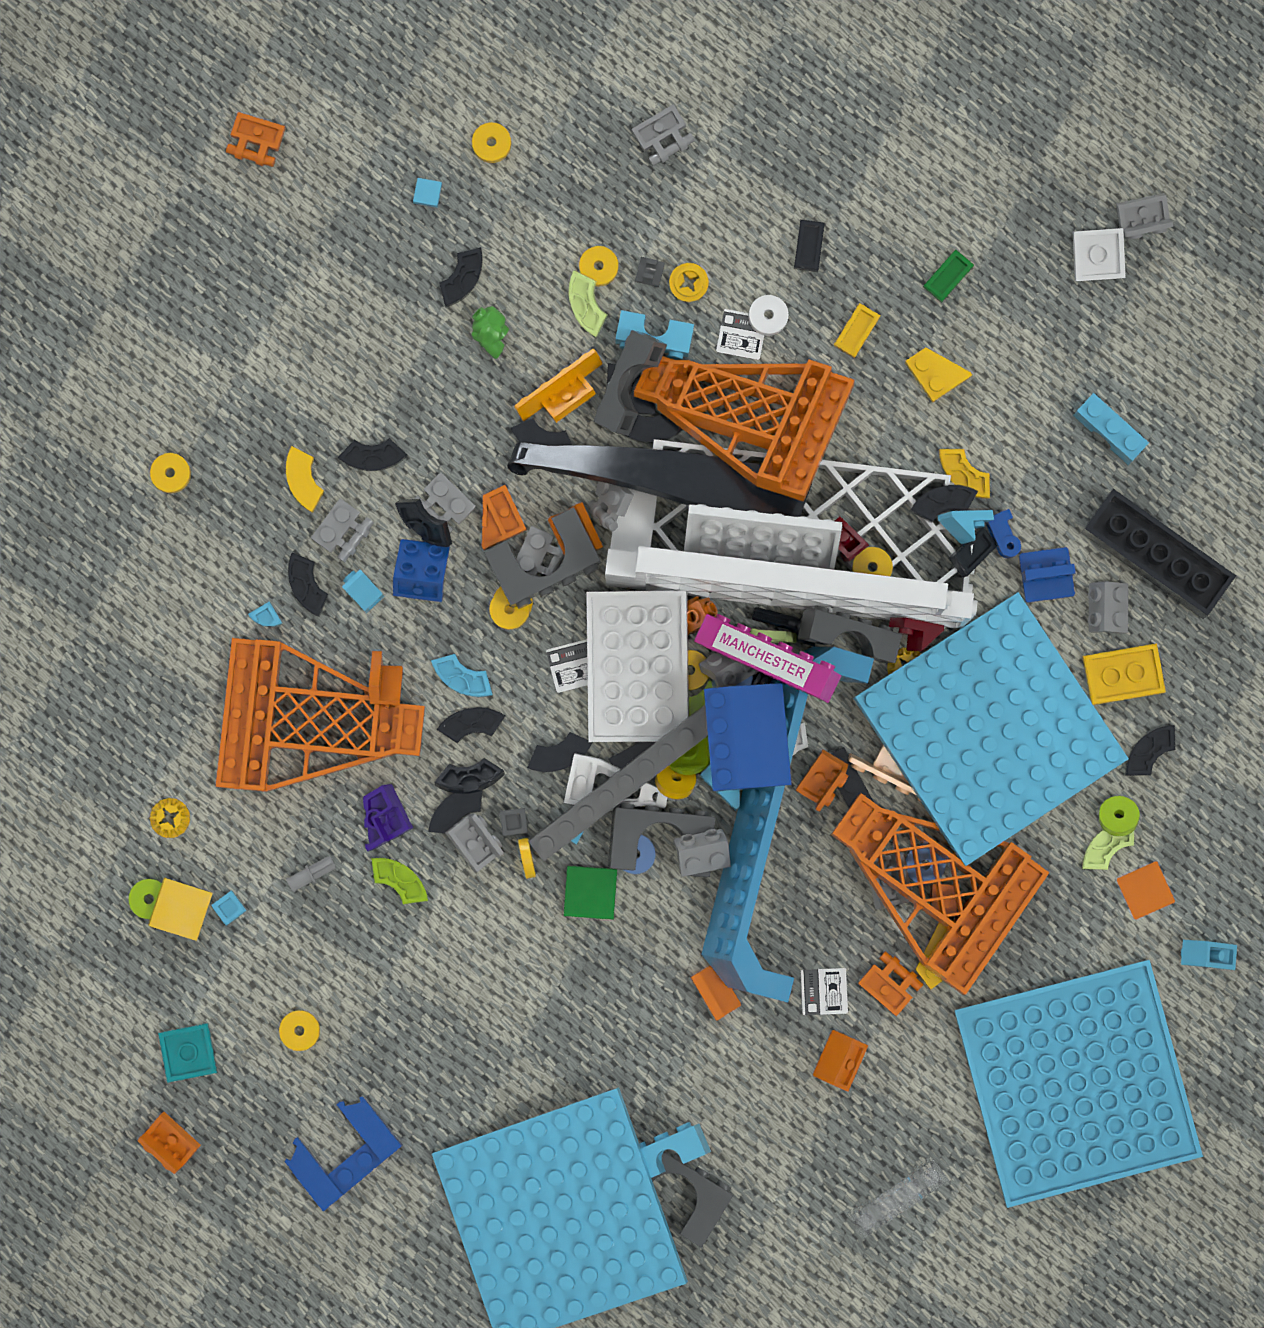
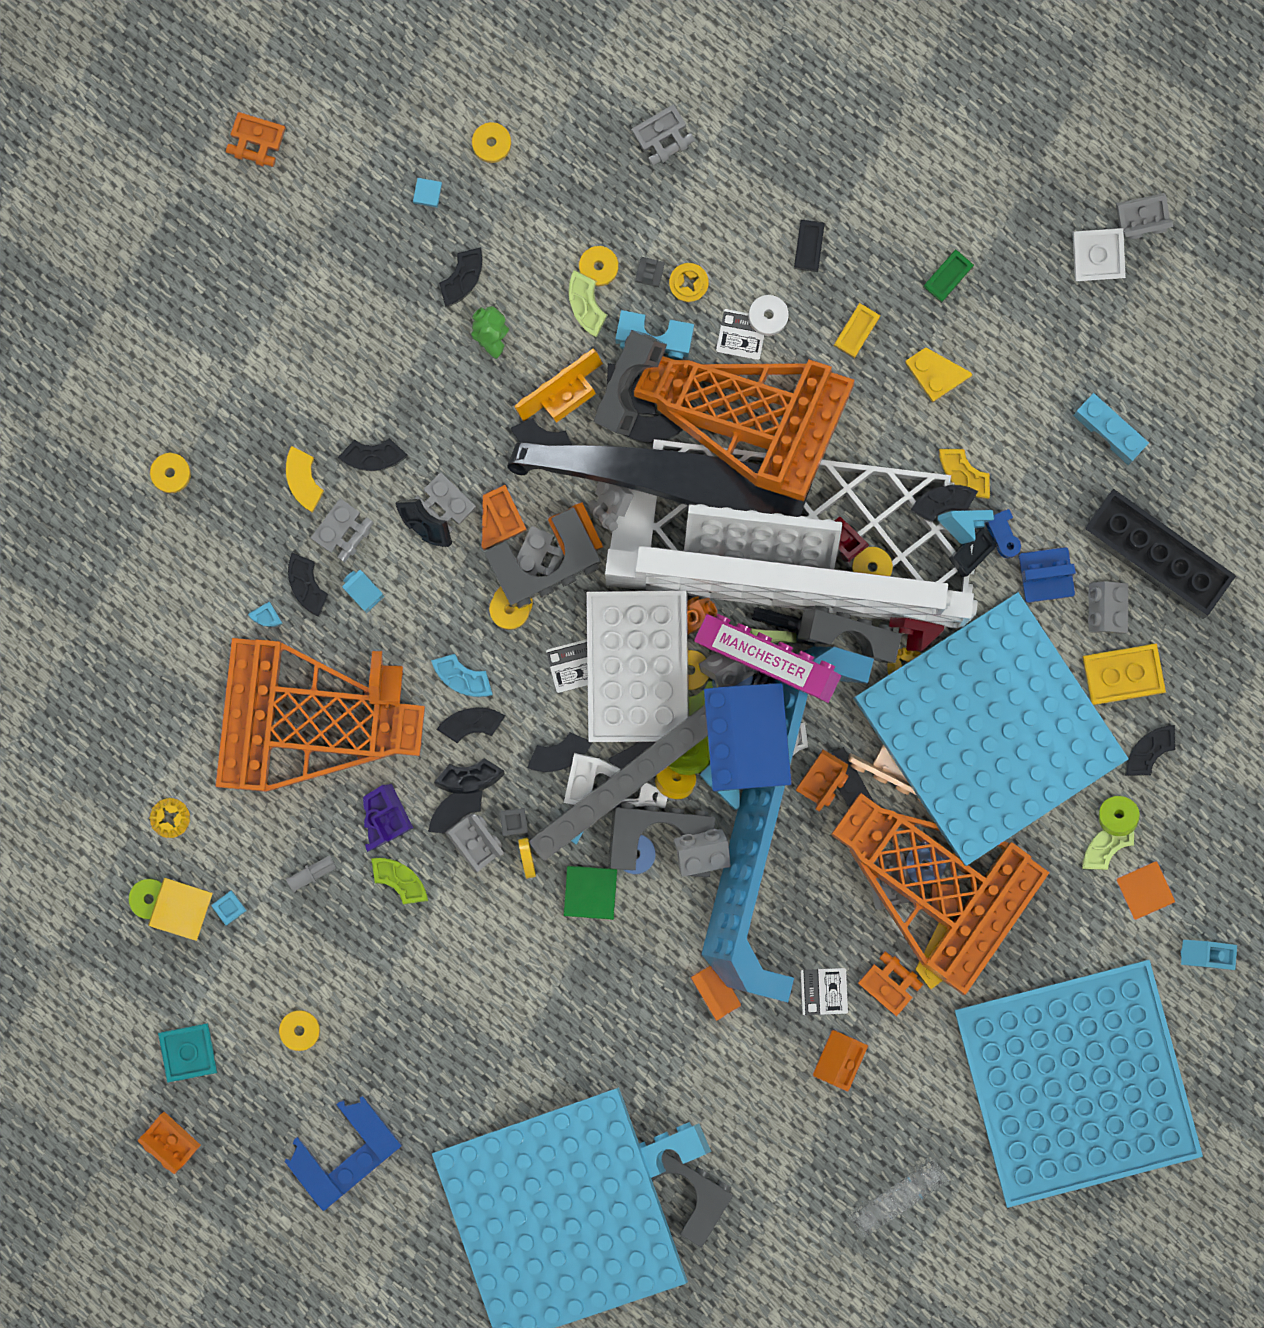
(420, 570): blue bracket -> none

